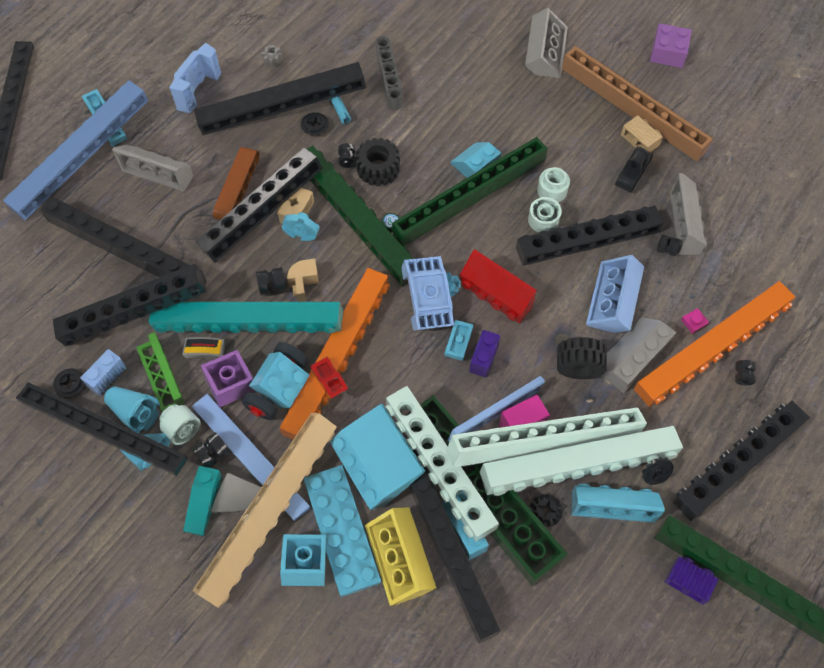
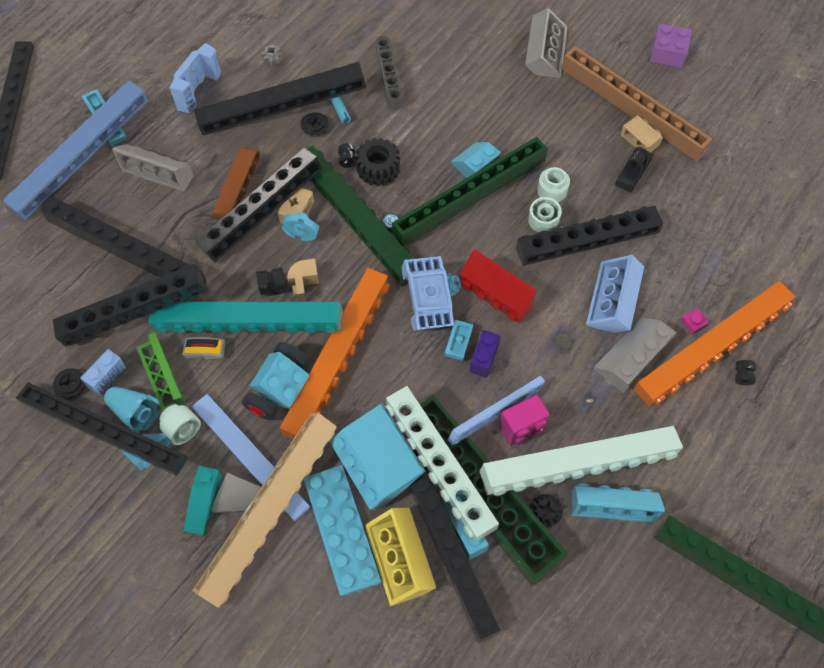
(218, 447): black wheel -> none
(227, 378): medium lavender brick -> none
(303, 560): medium azure slope -> none
(329, 377): red slope -> none
(541, 436): light aqua brick -> none
(581, 358): black tyre -> none
(654, 477): black gear -> none
(673, 245): black wheel -> none
(687, 216): light grey slope -> none
(691, 580): dark purple brick -> none
(793, 418): black brick -> none

